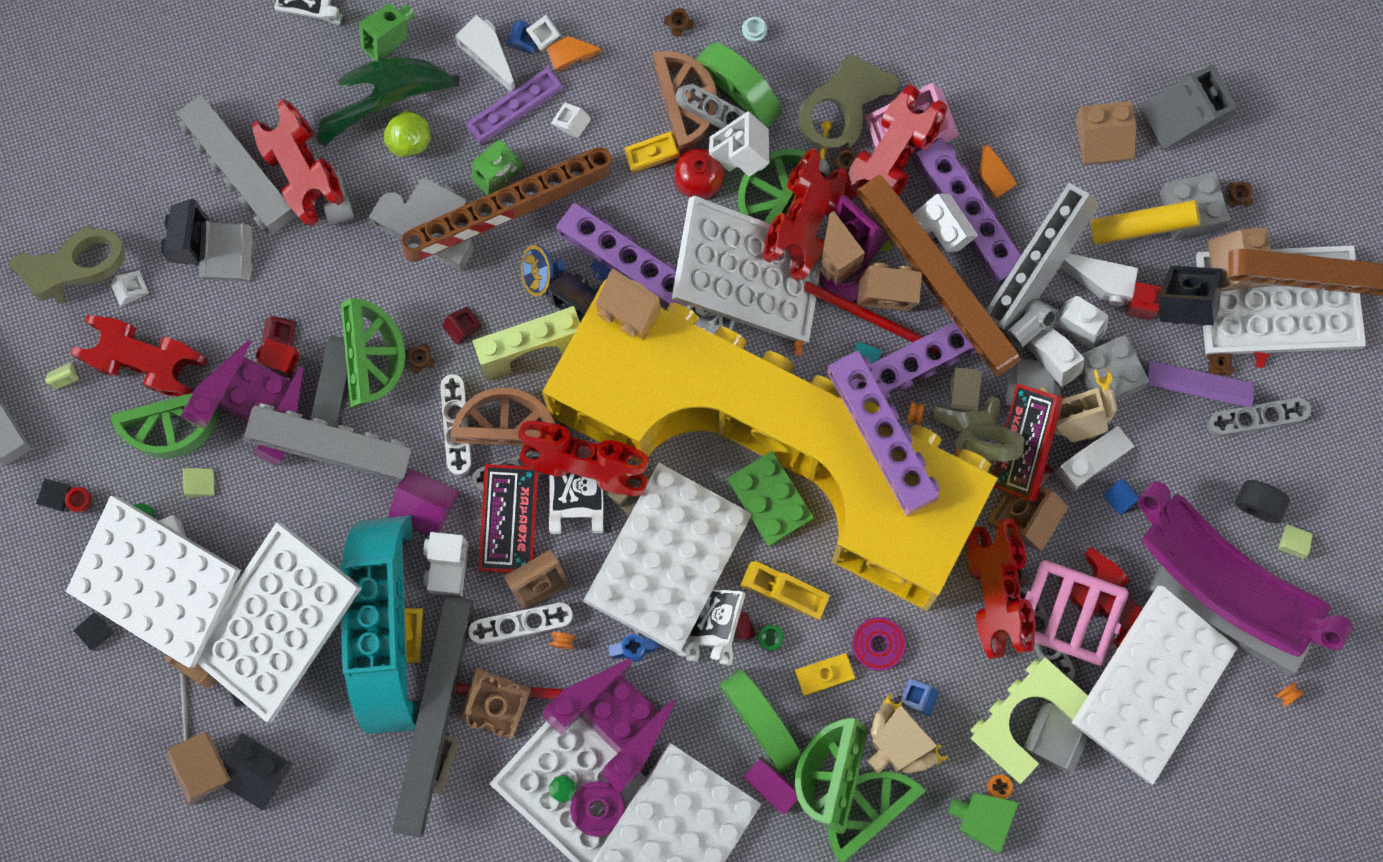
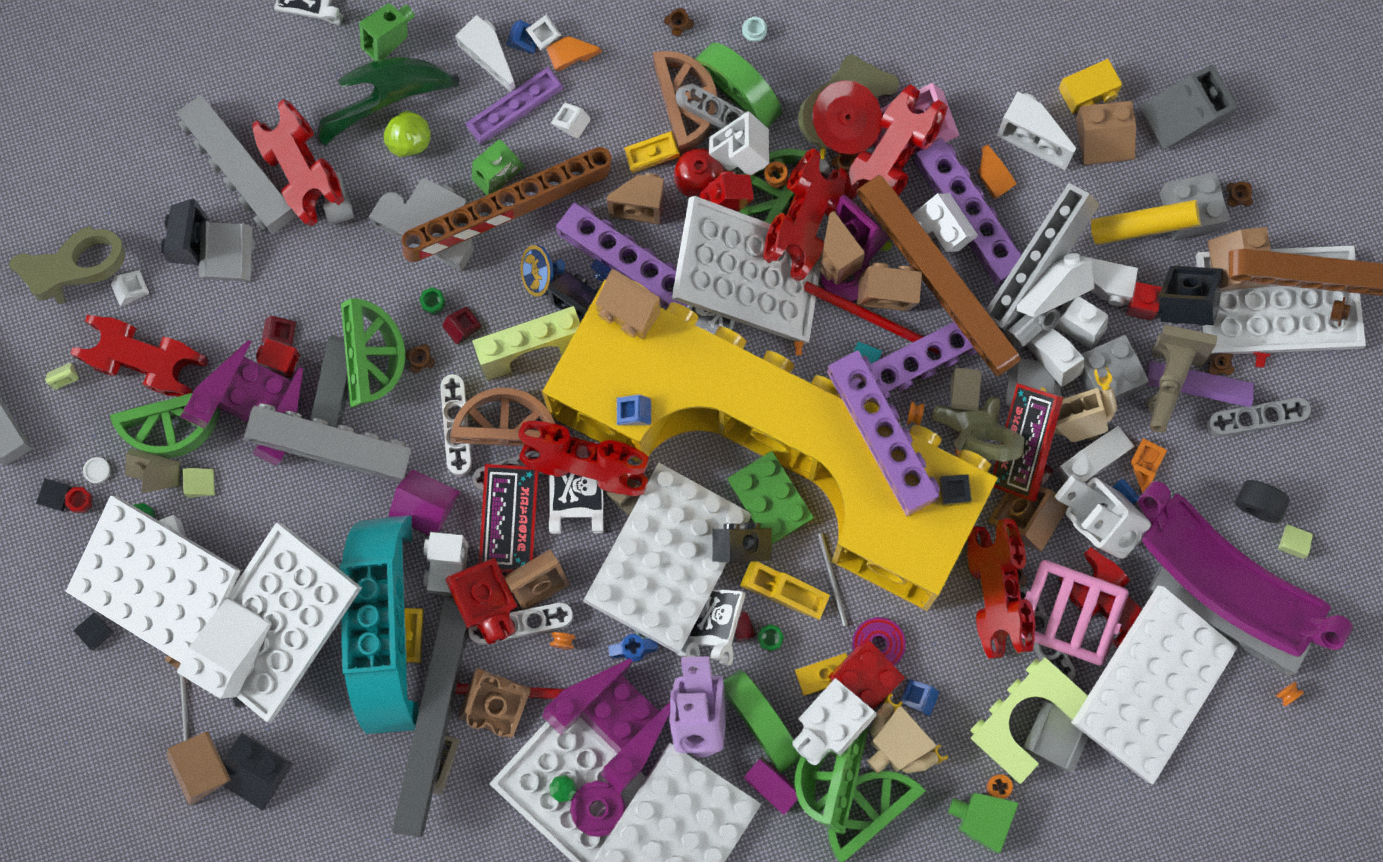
(96, 470): none -> white piece
(153, 470): none -> dark tan slope
(225, 649): none -> white slope
(432, 300): none -> green tile
(484, 600): none -> red plate
(634, 410): none -> blue slope
(638, 199): none -> medium nougat slope
(691, 715): none -> lavender piece
(729, 190): none -> red brick
(741, 544): none -> black brick
(780, 167): none -> orange bush
(832, 579): none -> light grey axle
(832, 723): none -> white plate
(847, 117): none -> red piece
(868, 674): none -> red plate
(955, 490): none -> black tile
(1035, 131): none -> white slope
(1058, 285): none -> white slope
(1090, 86): none -> yellow brick
(1110, 527): none -> white piece
(1146, 462): none -> orange slope
(1181, 350): none -> dark tan piece
(1340, 311): none -> reddish brown plate

